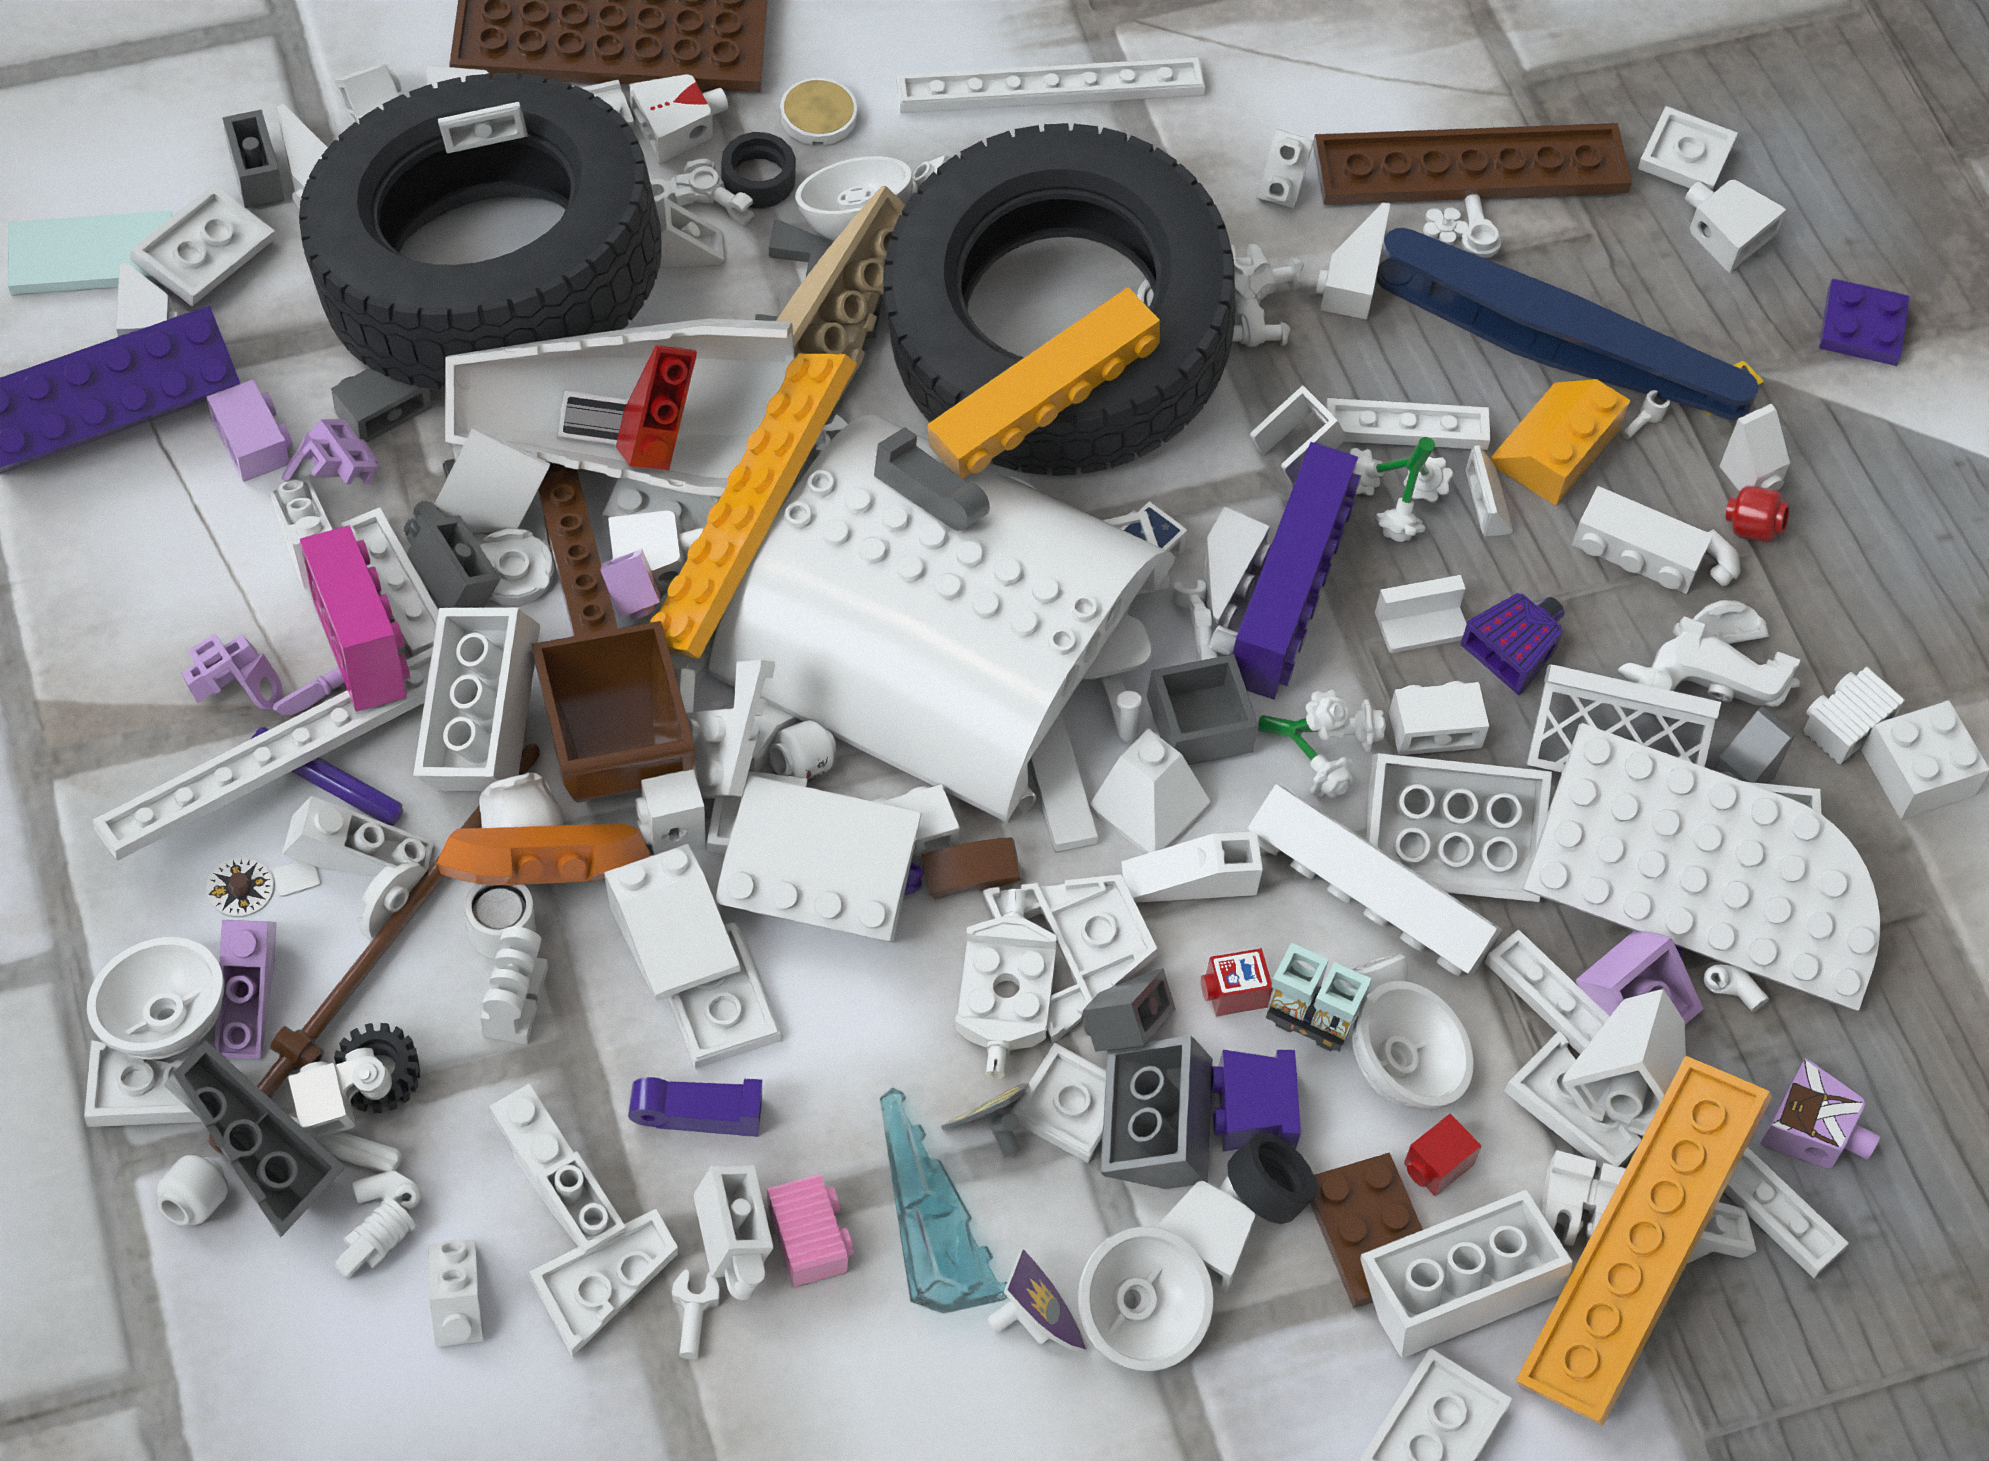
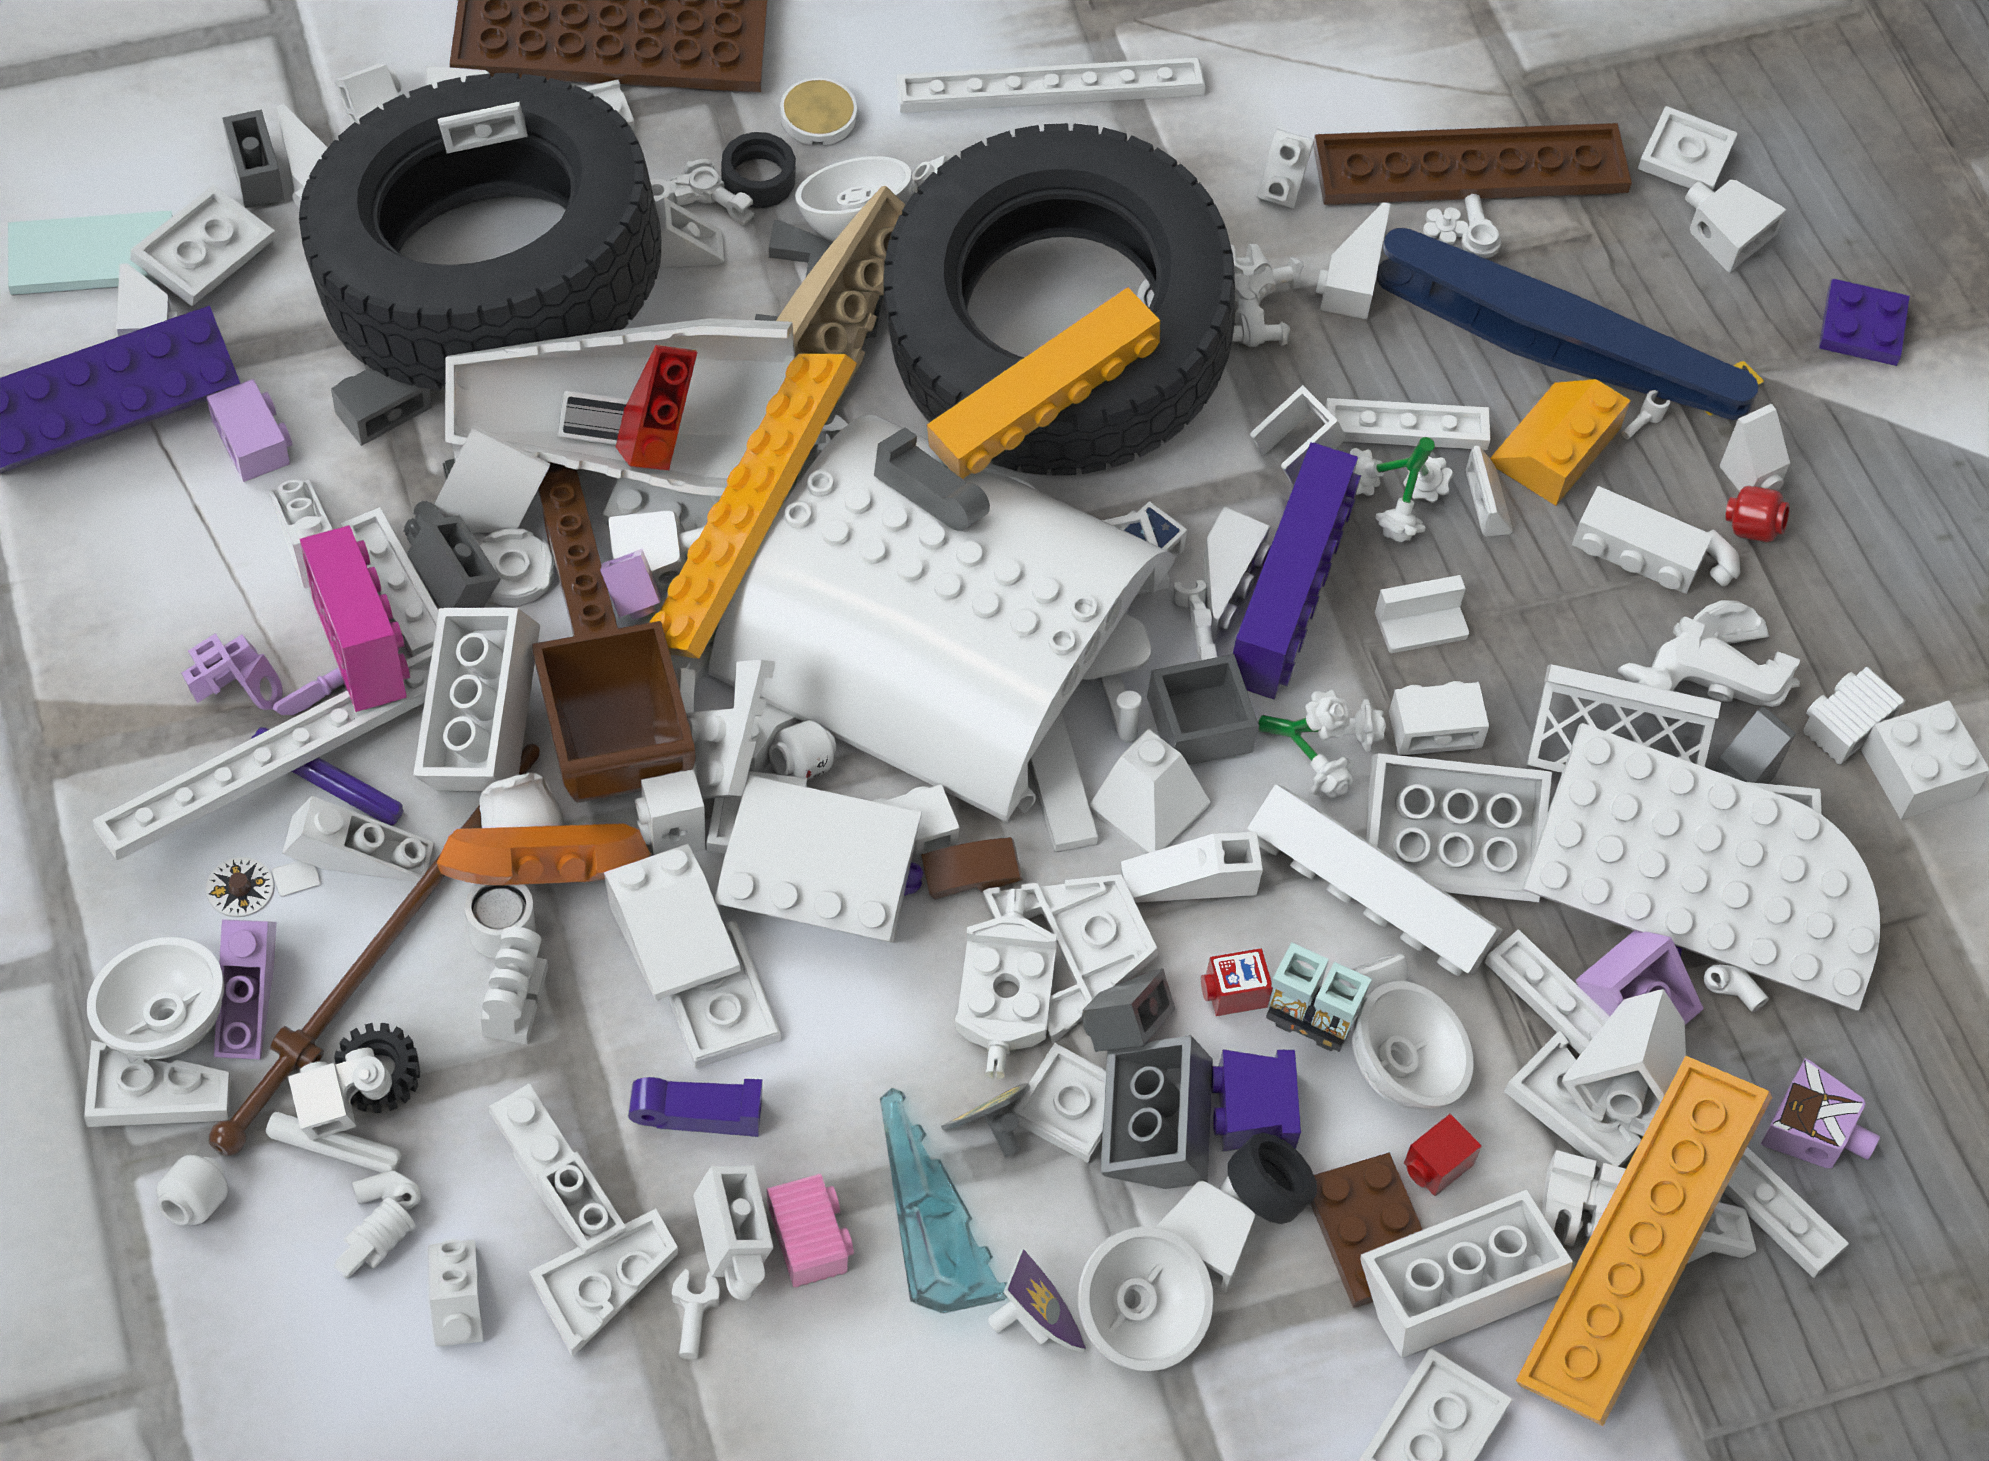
(263, 1144): dark grey wedge -> none
(335, 453): lavender piece -> none
(388, 895): white plate -> none
(675, 113): white torso -> none
(1223, 640): white hand -> none
(1515, 638): dark purple torso -> none

